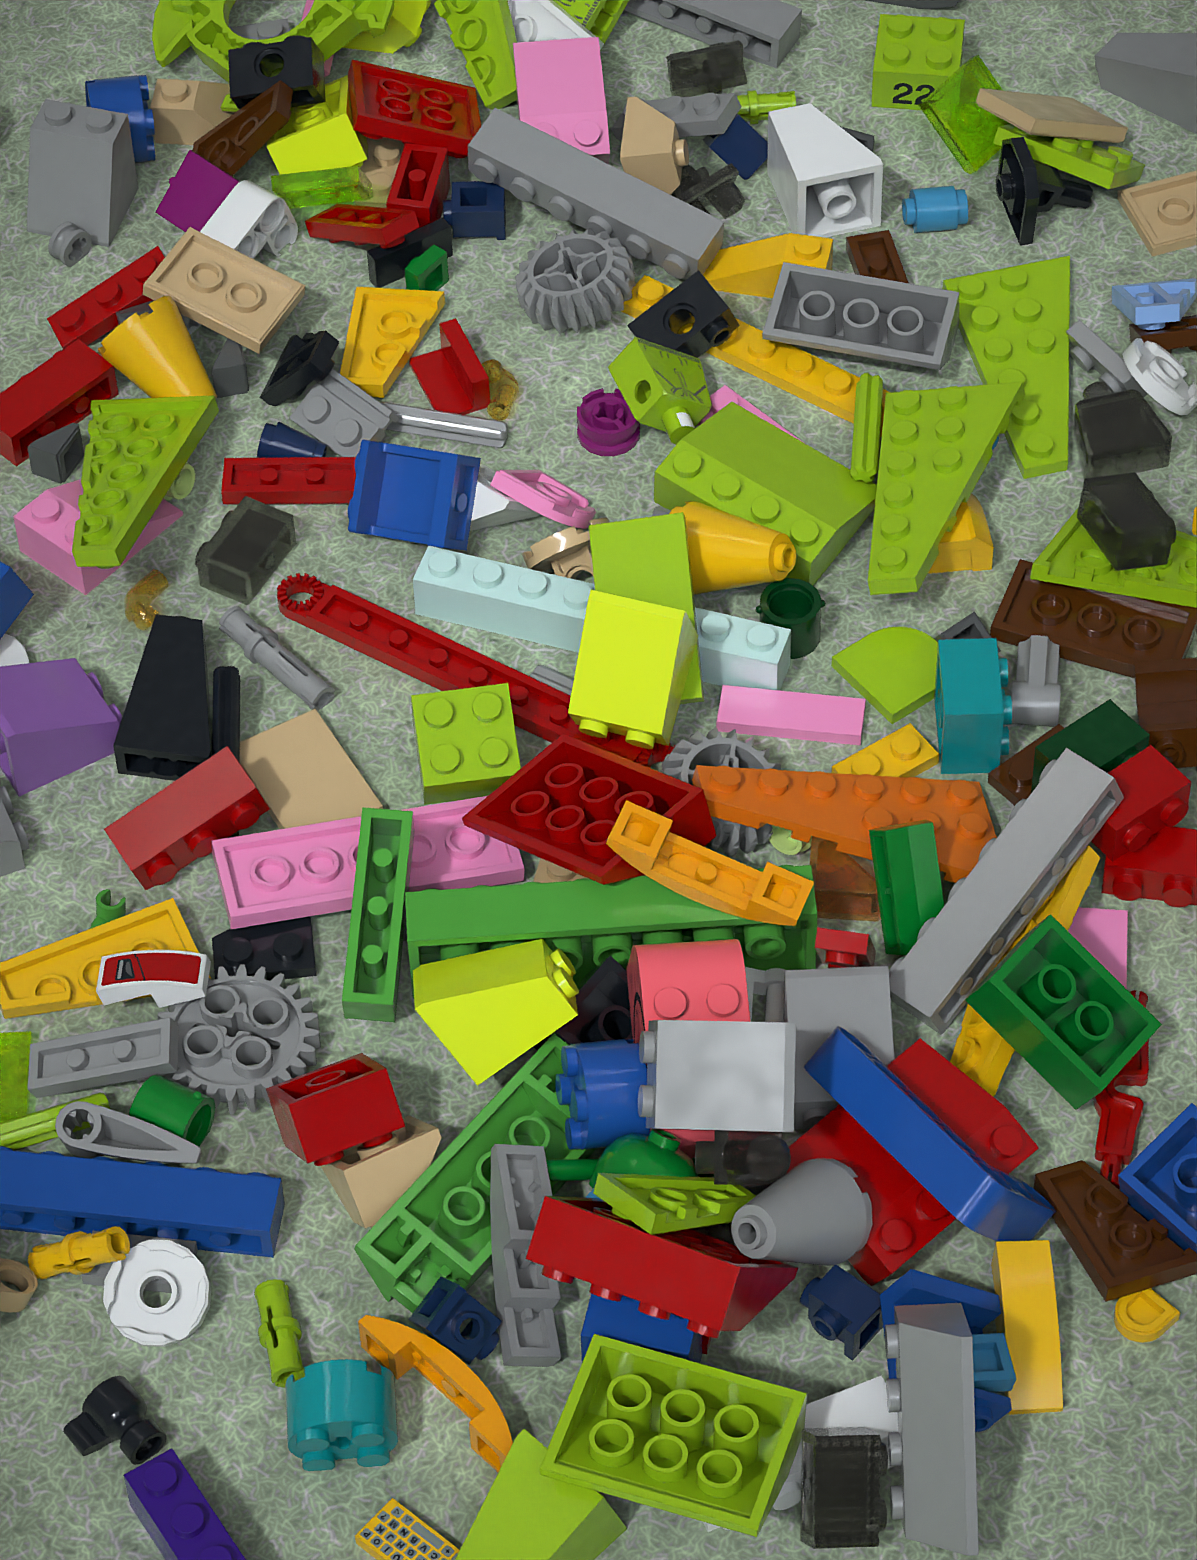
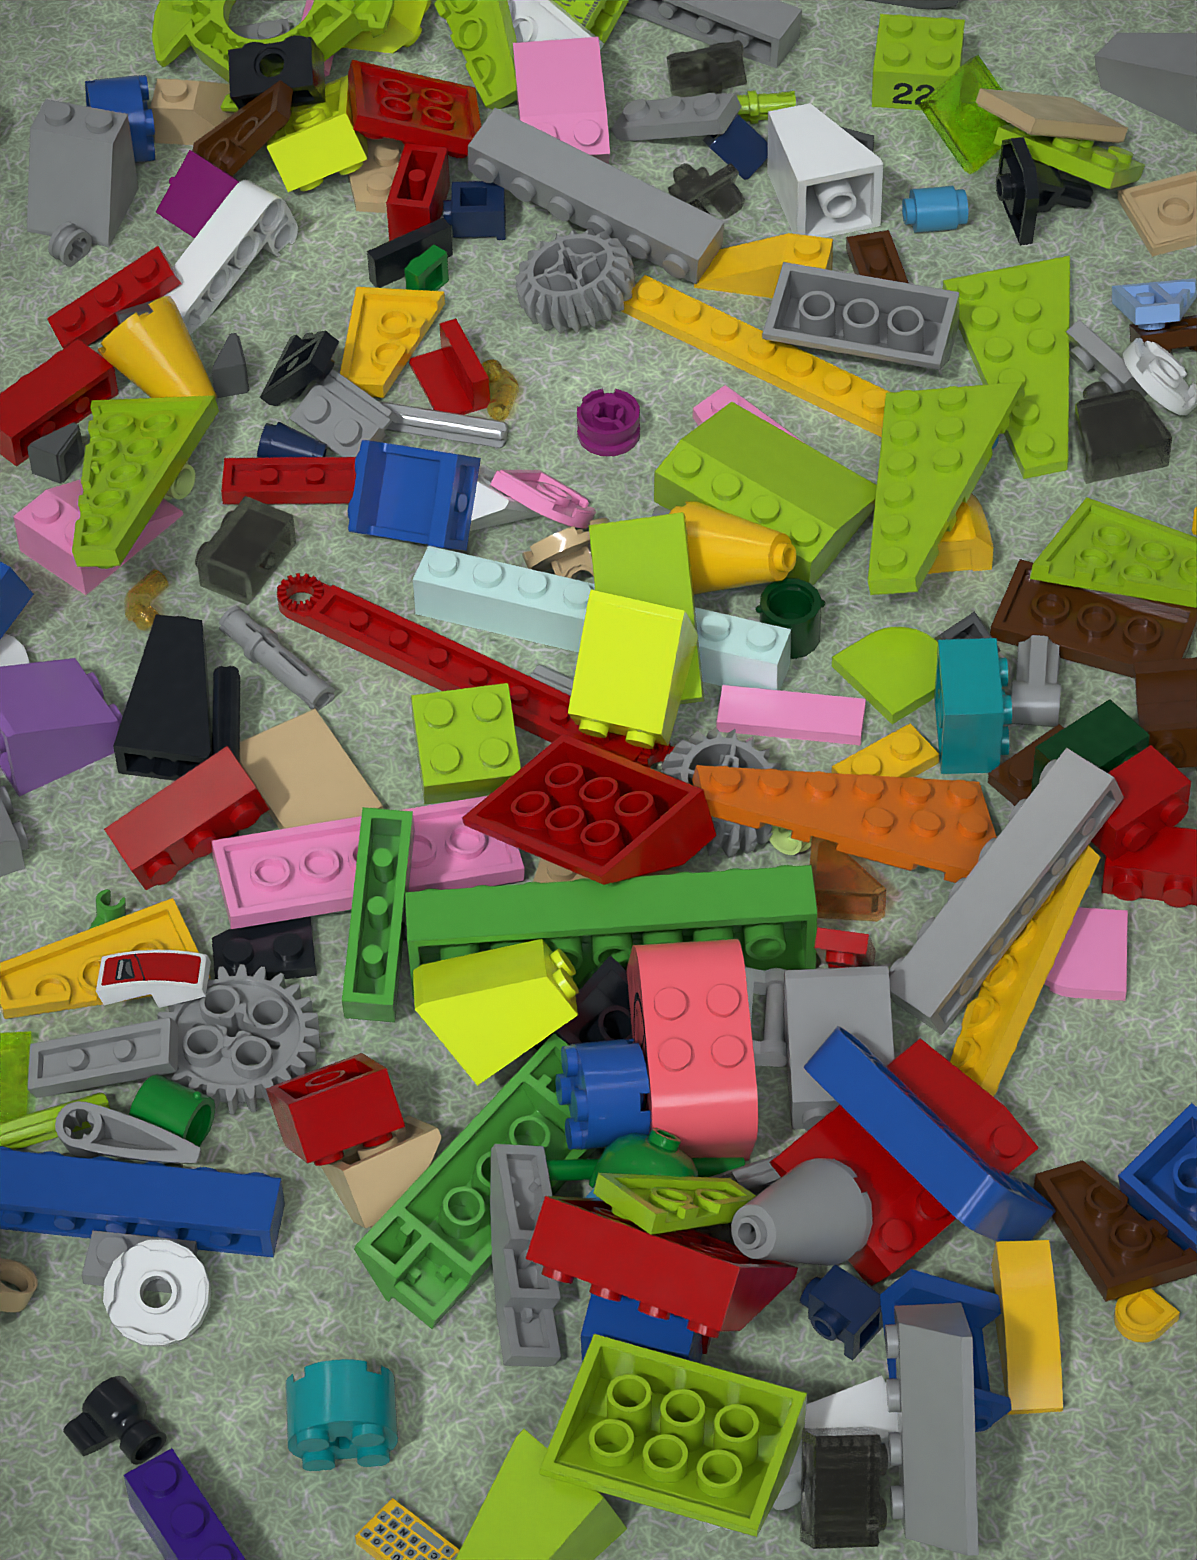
(79, 1252): yellow pin -> none
(225, 290): tan tile -> none
(279, 1331): lime pin -> none
(322, 187): clear neon green tile -> none
(363, 225): red plate -> none
(403, 1348): light orange slope -> none
(443, 1313): dark blue brick -> none
(652, 147): tan slope -> none
(662, 387): lime torso -> none
(689, 302): black brick -> none
(705, 875): light orange slope -> none
(718, 1075): light grey slope -> none
(743, 1157): clear smoke hips -> none
(866, 428): lime axle -> none
(906, 881): green piece -> none
(992, 1363): dark azure plate -> none
(1063, 1012): green brick -> none
(1121, 1112): red piece -> none
(1126, 521): clear smoke brick -> none

